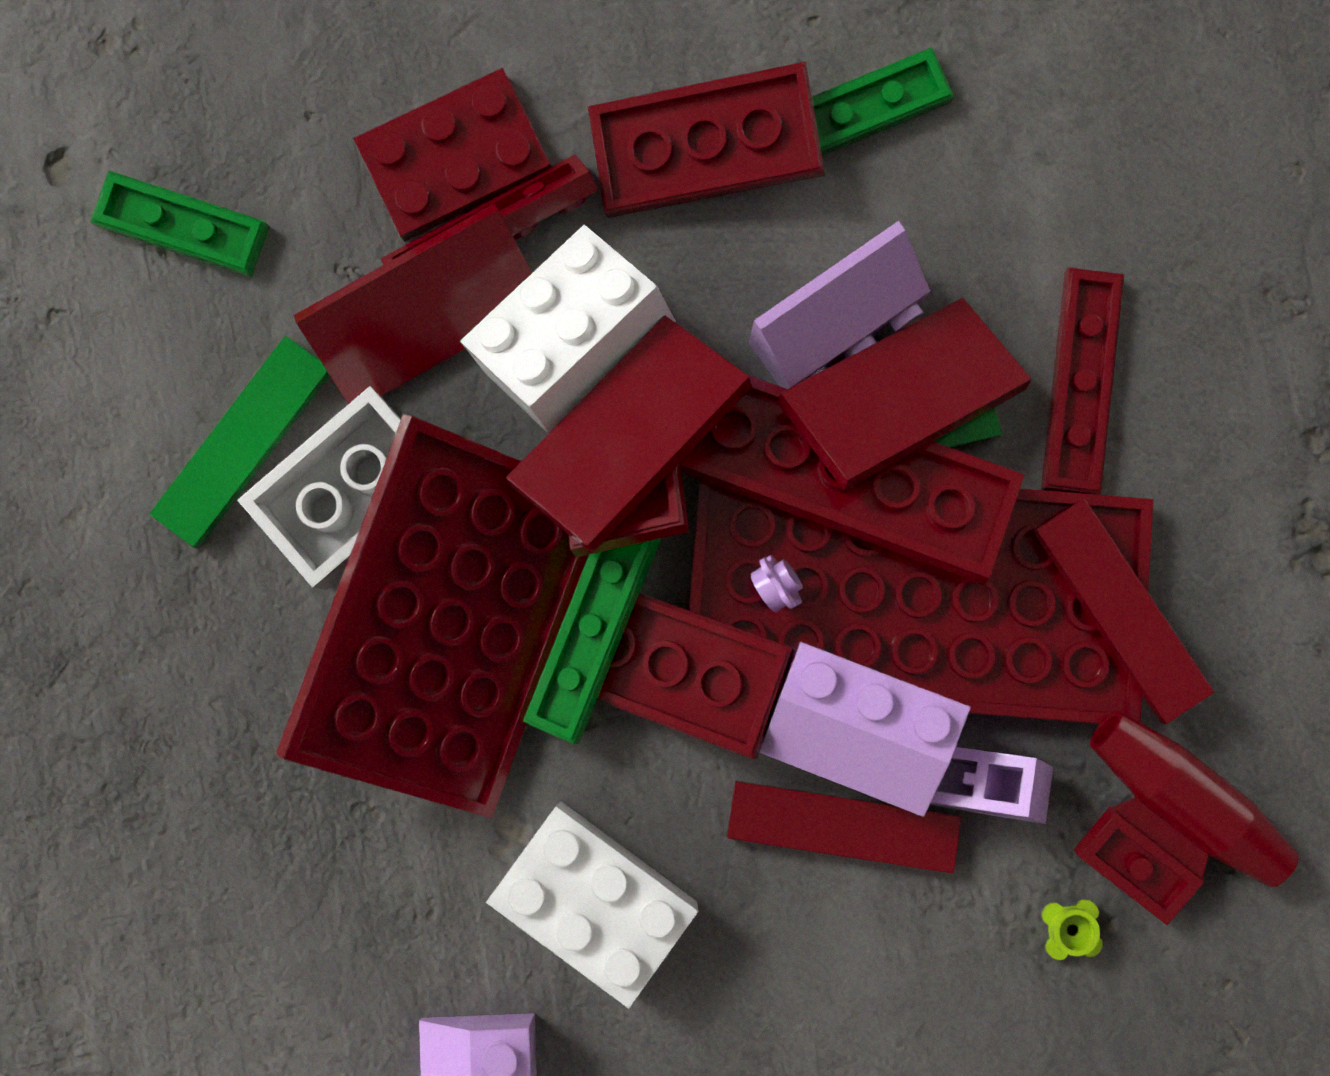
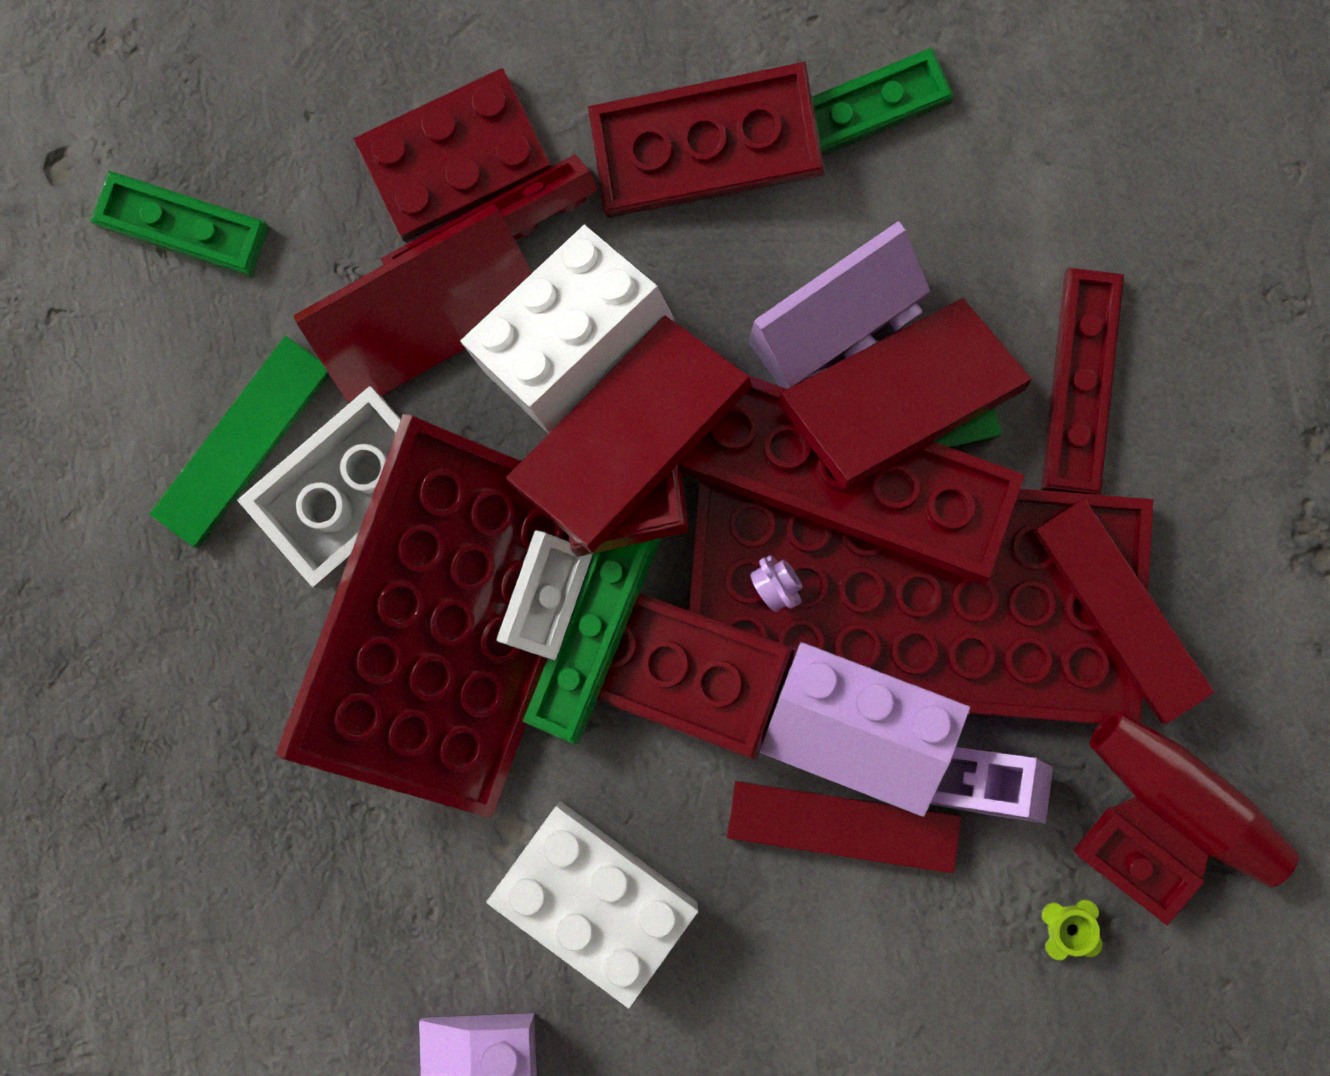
(544, 596): none -> white plate

